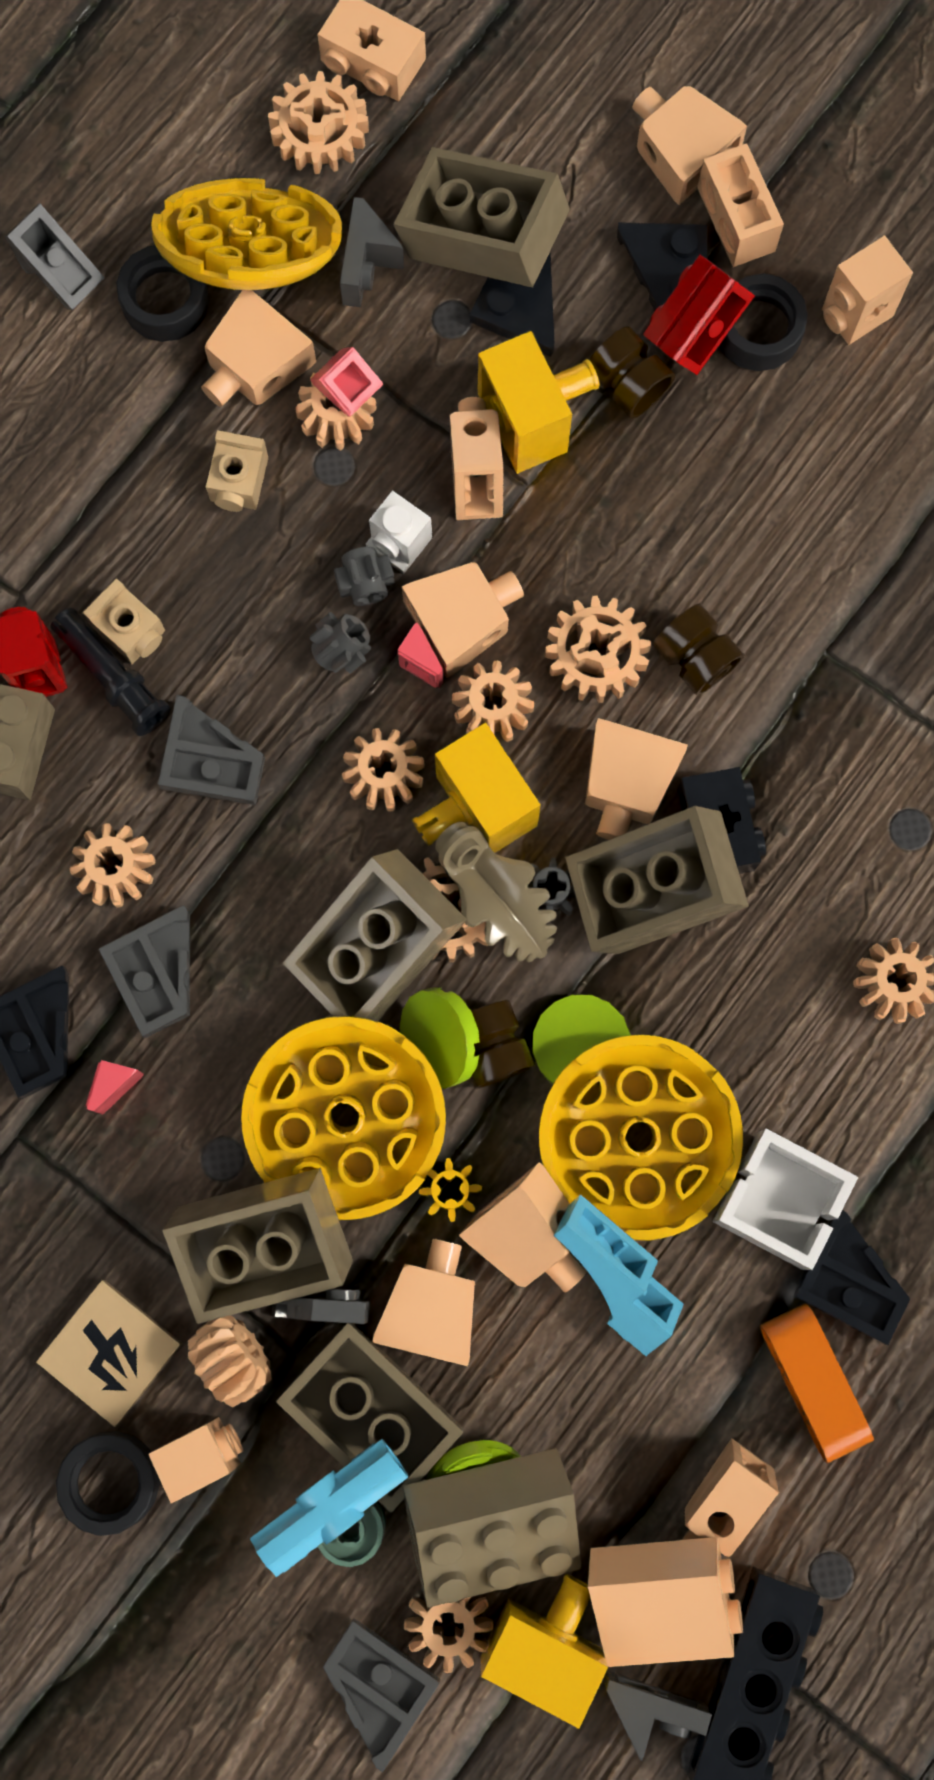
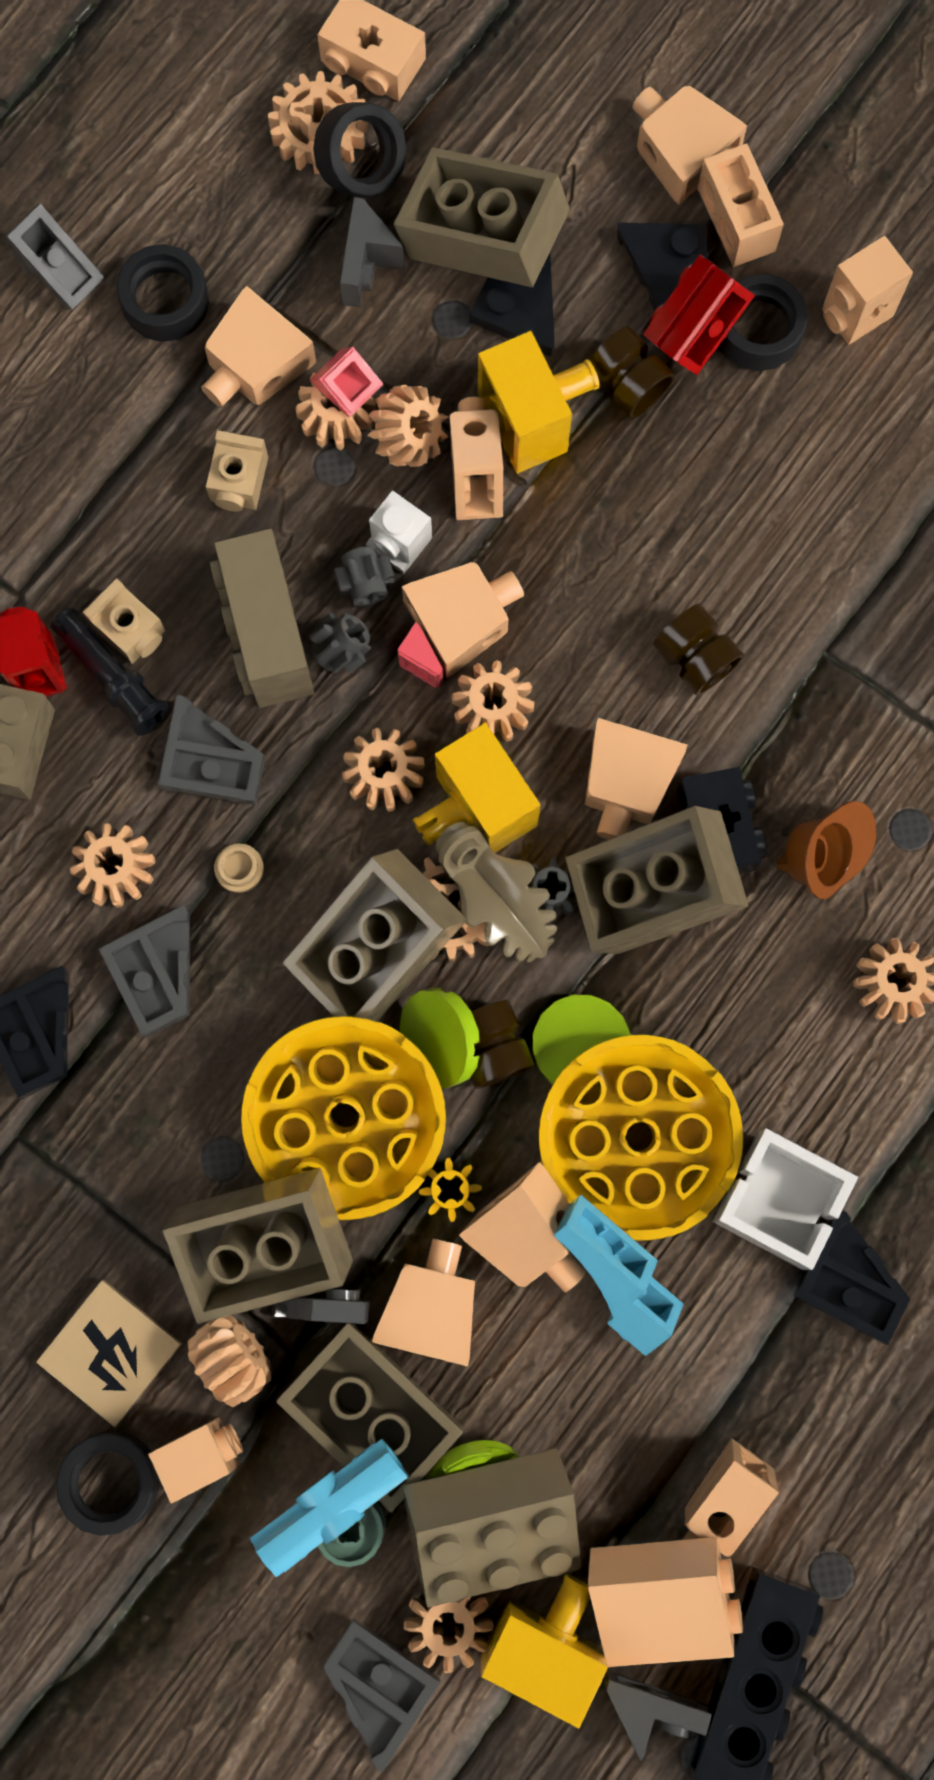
(110, 1084): coral slope -> none
(238, 868): none -> tan plate
(246, 234): yellow brick -> none
(260, 619): none -> dark tan brick
(391, 146): none -> black tyre
(408, 425): none -> light nougat gear
(590, 631): light nougat gear -> none
(816, 1383): orange beam -> none
(830, 849): none -> dark orange piece

